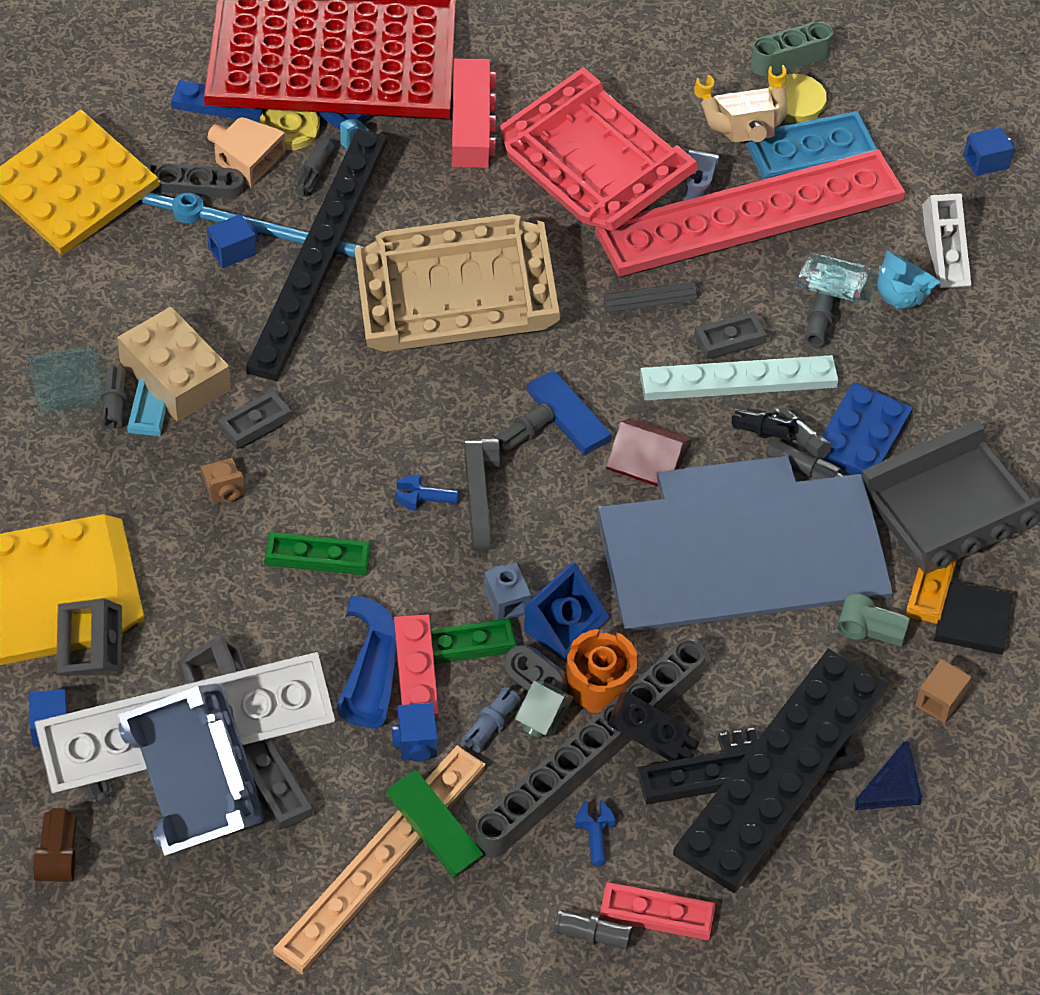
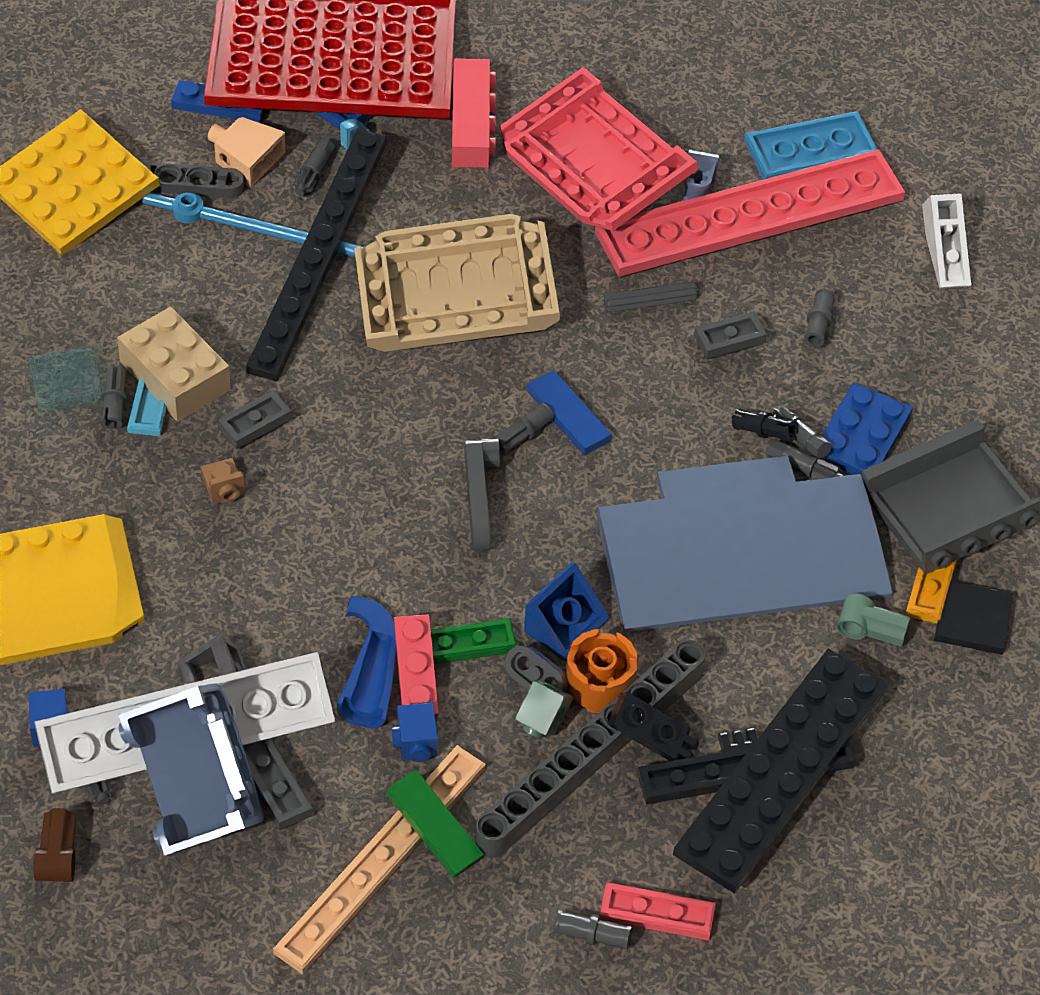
(105, 638): dark grey tile -> none
(232, 240): blue brick -> none
(300, 127): light yellow tile -> none
(317, 553): green tile -> none
(422, 493): blue bar -> none
(491, 719): sand blue pin -> none
(506, 591): sand blue brick -> none
(595, 830): blue bar -> none
(645, 450): slope -> none
(738, 377): light aqua plate -> none
(748, 113): tan torso -> none
(791, 48): sand green beam -> none
(804, 98): light yellow tile -> none
(833, 277): clear light blue tile -> none
(894, 784): clear blue tile -> none
(903, 282): medium azure helmet -> none
(943, 691): medium nougat brick -> none
(989, 151): blue brick -> none

